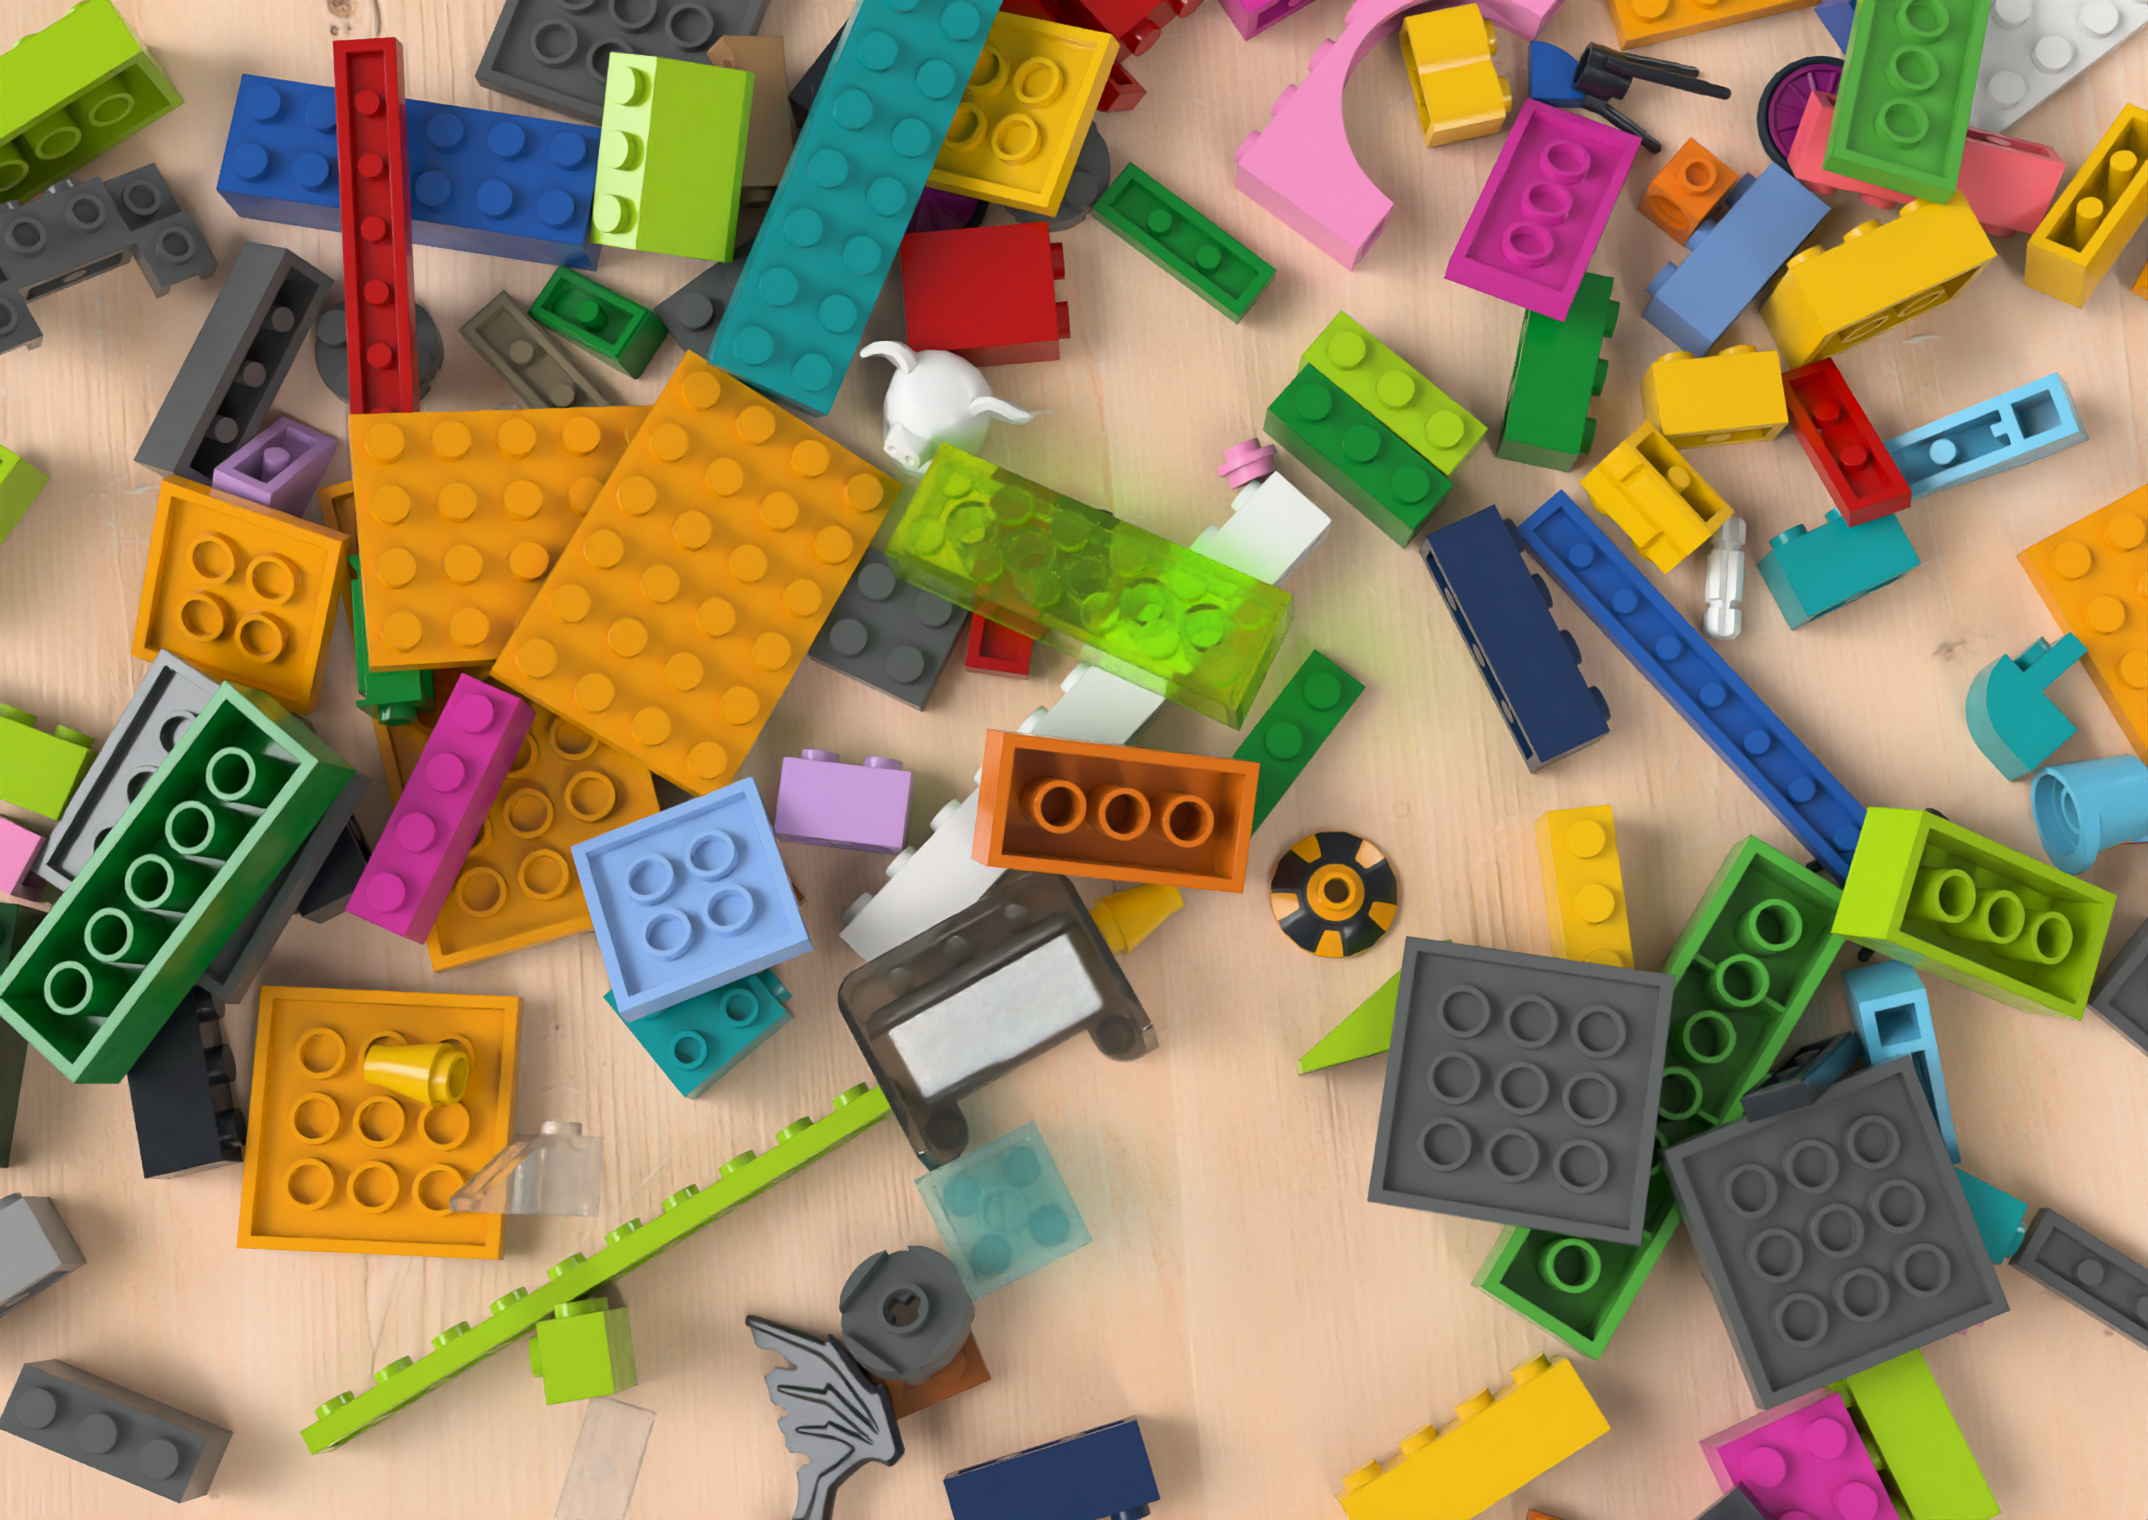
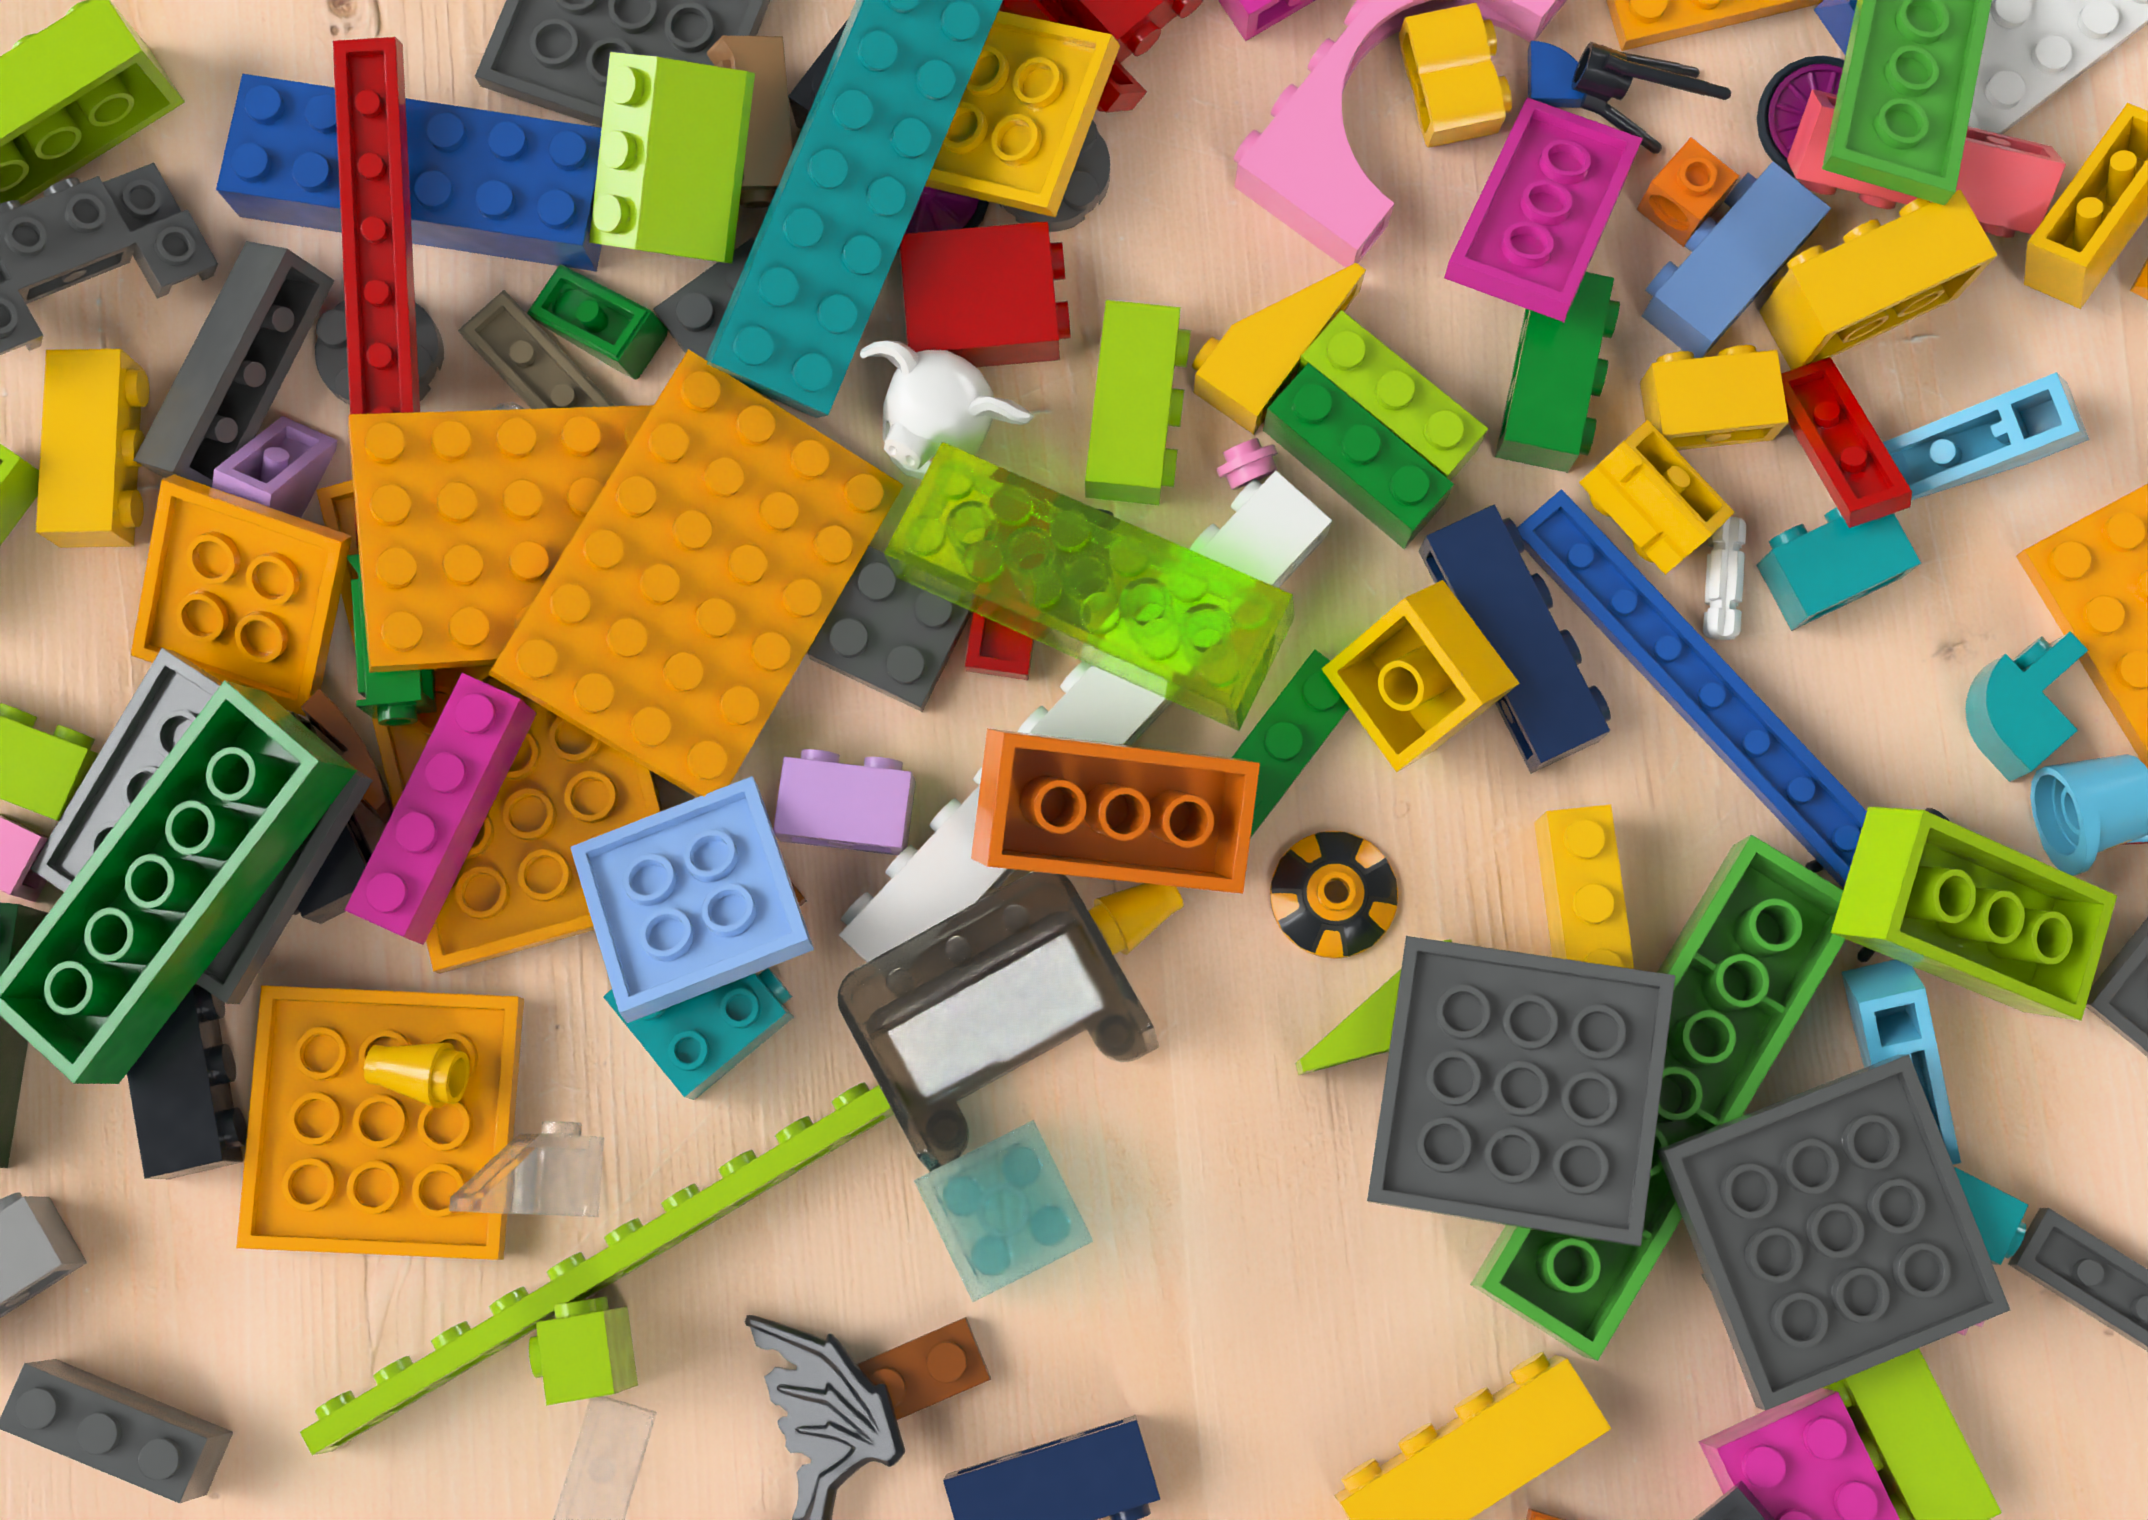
(90, 448): none -> yellow brick
(337, 728): none -> dark orange slope
(917, 1348): dark grey plate -> none
(1136, 403): none -> lime brick
(1183, 243): green plate -> none
(1264, 350): none -> yellow slope
(1419, 675): none -> yellow brick
(1802, 1076): black tile -> none

